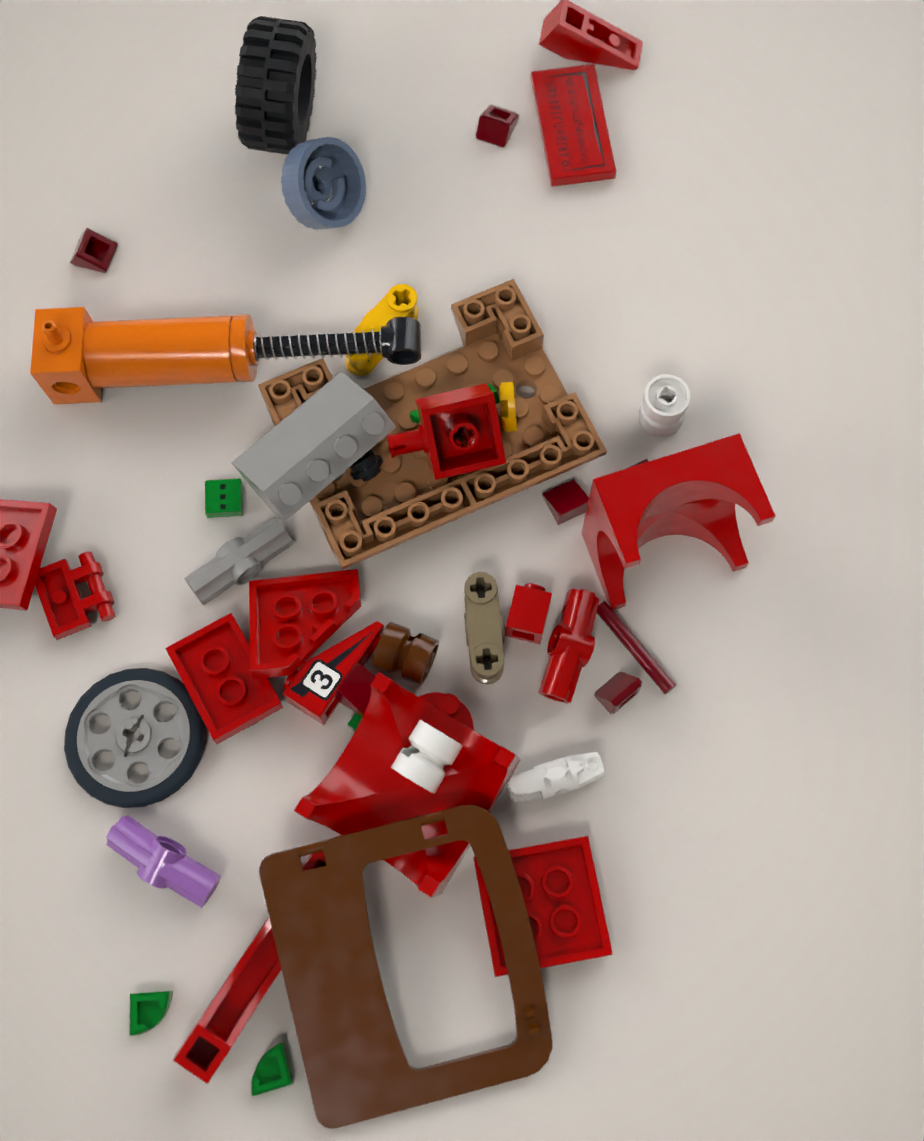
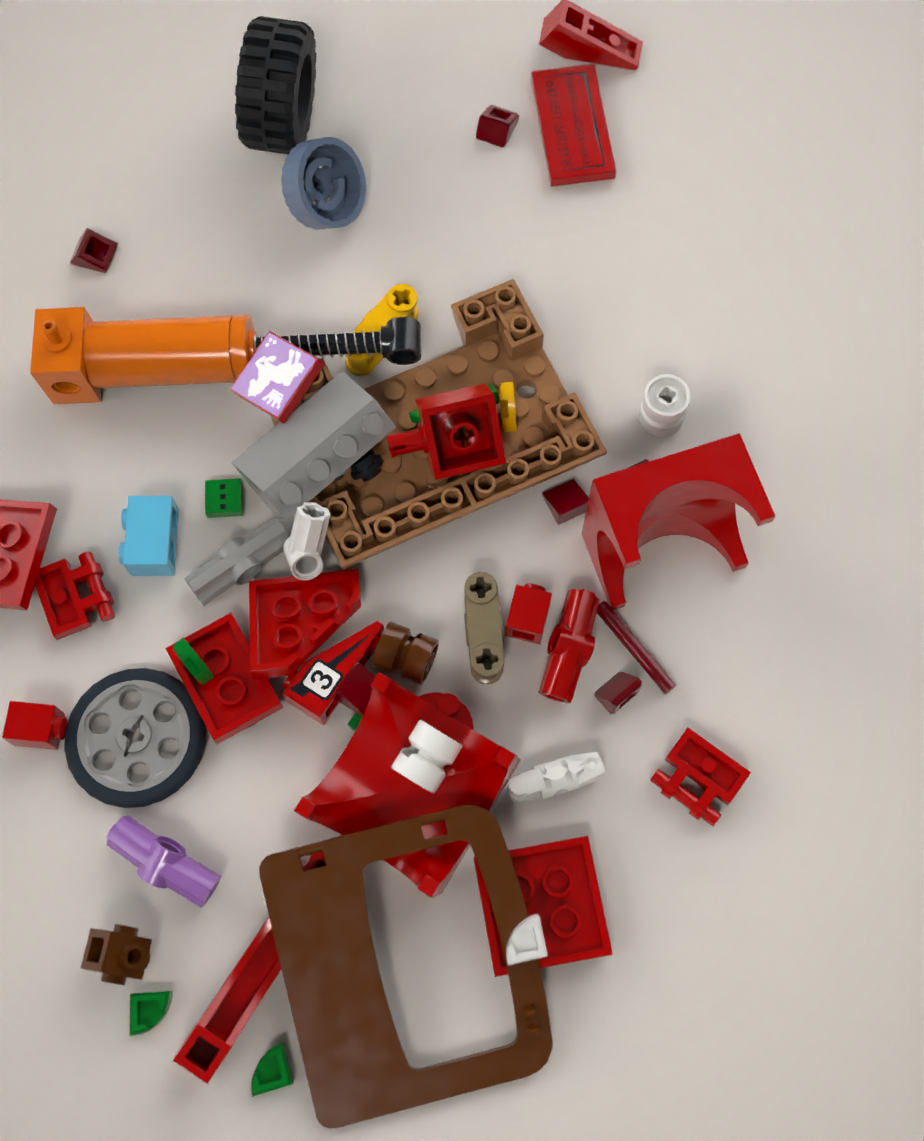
(34, 725): none -> red brick
(117, 954): none -> reddish brown brick
(149, 536): none -> medium azure brick
(192, 661): none -> green tile
(277, 377): none -> tile
(306, 541): none -> white piece
(526, 941): none -> white tile
(705, 766): none -> red plate

